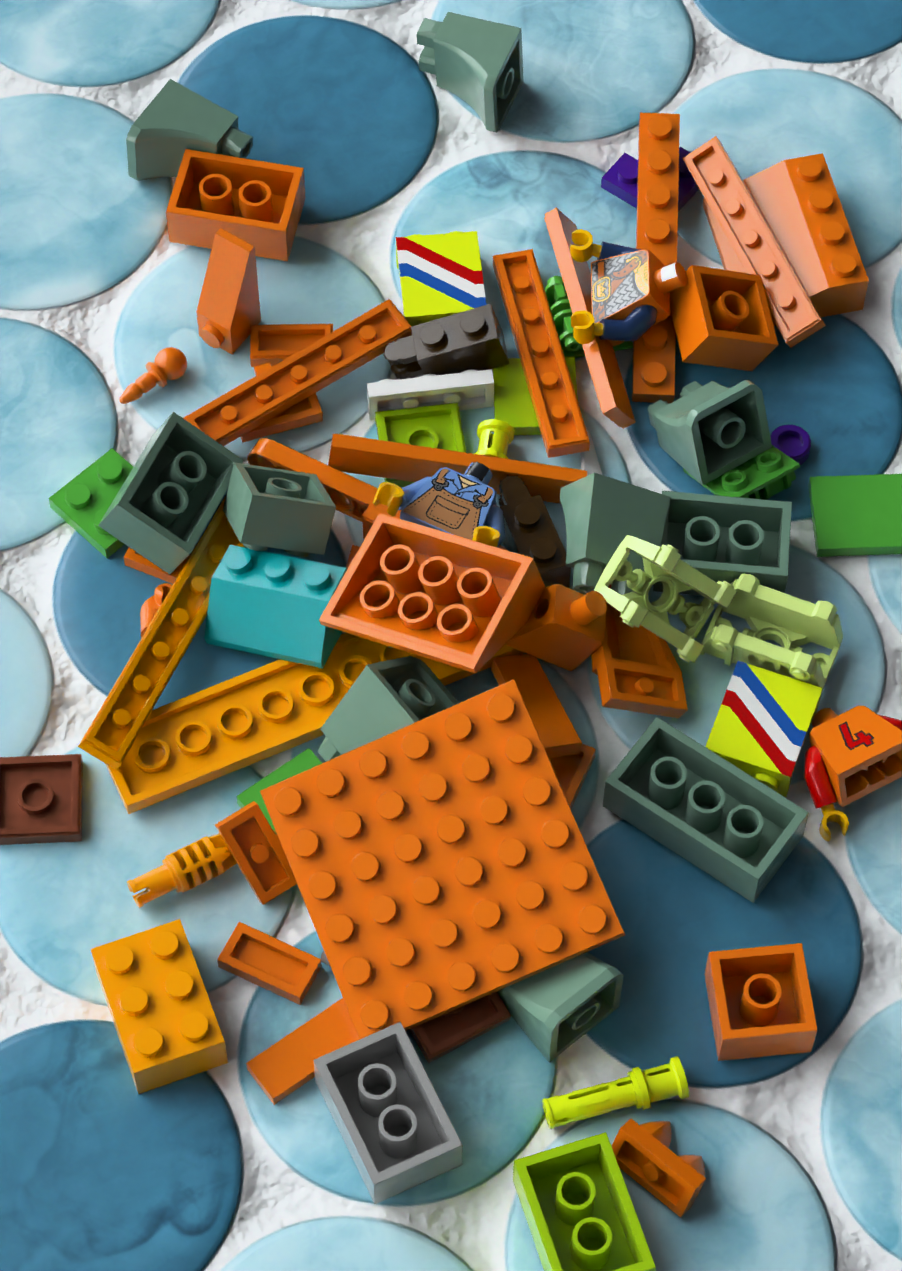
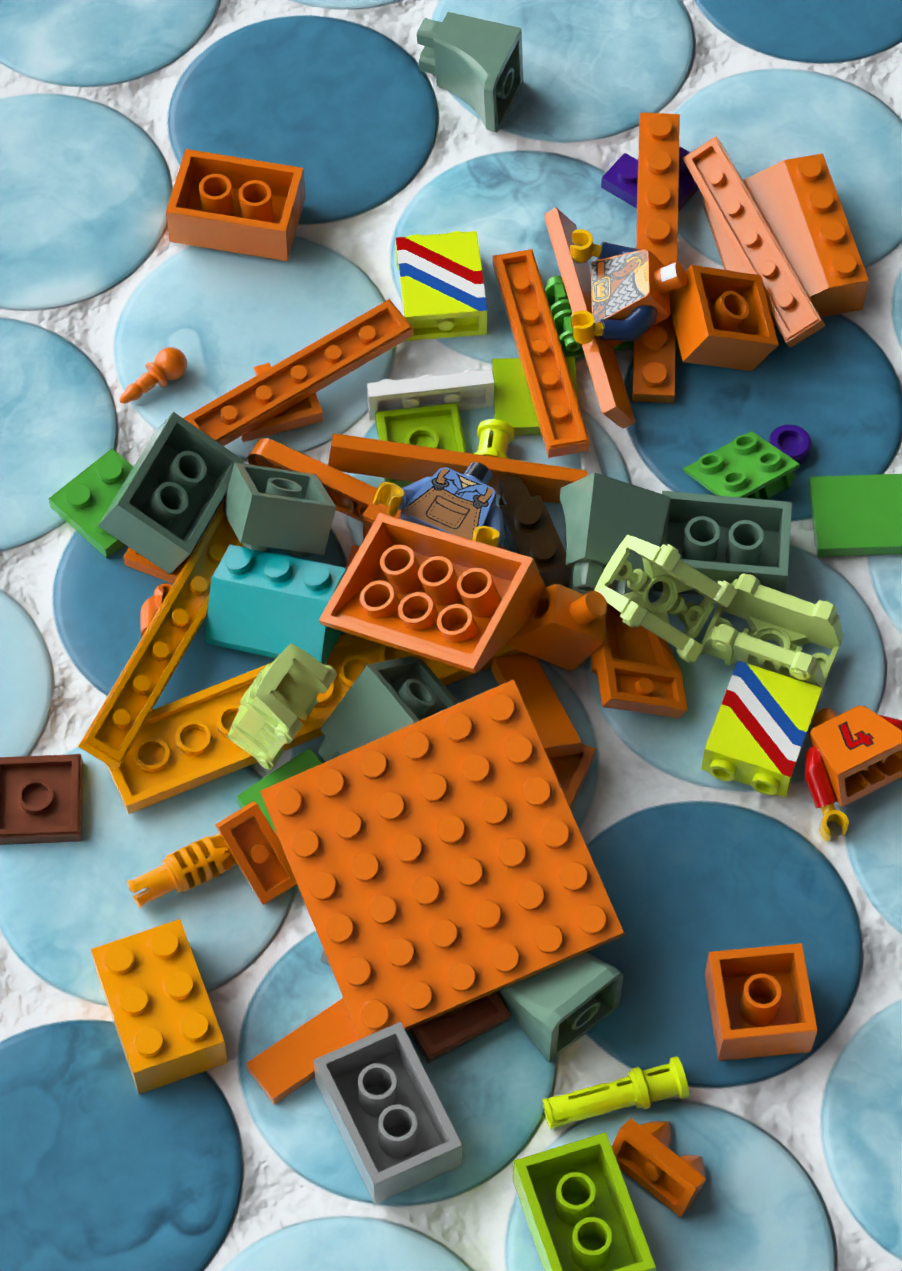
(177, 122): sand green hips -> none
(229, 293): orange slope -> none
(269, 963): orange tile -> none
(276, 700): none -> yellowish green piece
(278, 342): orange tile -> none
(450, 345): dark brown hinge -> none
(705, 809): sand green brick -> none
(712, 427): sand green hips -> none

